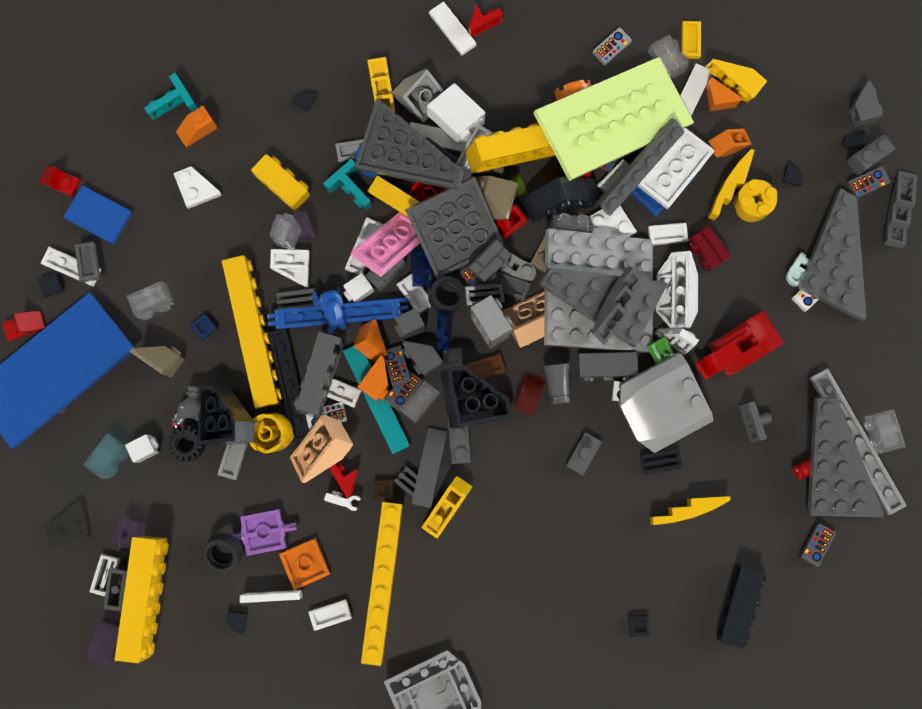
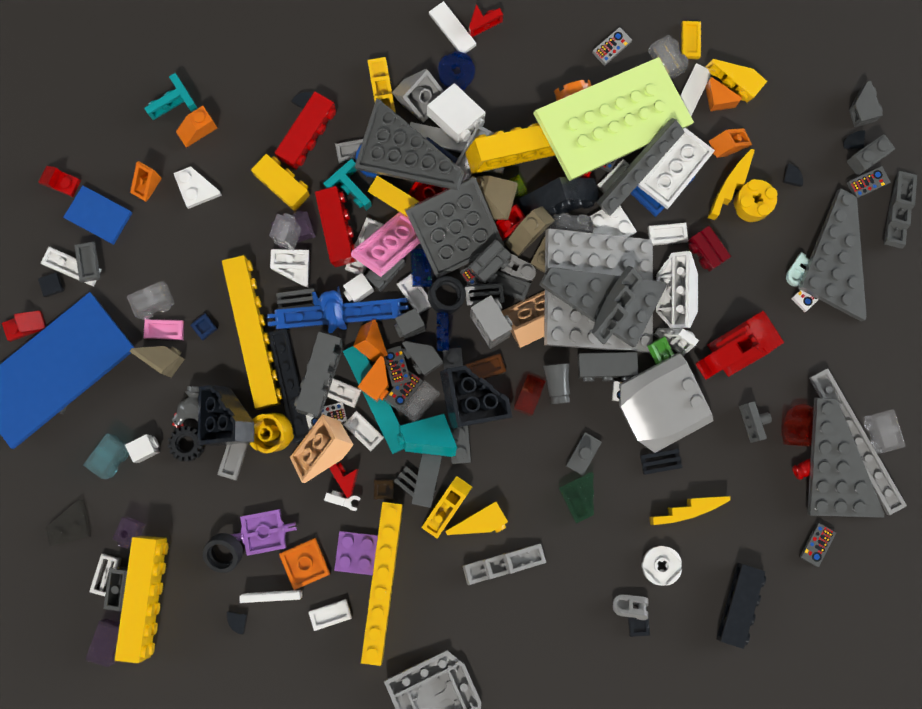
(144, 181): none -> orange slope
(163, 329): none -> bright pink tile
(306, 130): none -> red brick
(335, 226): none -> red brick
(356, 553): none -> medium lavender plate
(363, 431): none -> white tile
(428, 437): none -> teal slope
(452, 61): none -> clear blue plate
(483, 521): none -> yellow slope
(504, 564): none -> light grey slope
(529, 230): none -> dark tan slope
(579, 497): none -> clear green wing
(624, 604): none -> light grey plate
(672, 565): none -> white plate
(798, 426): none -> clear red slope

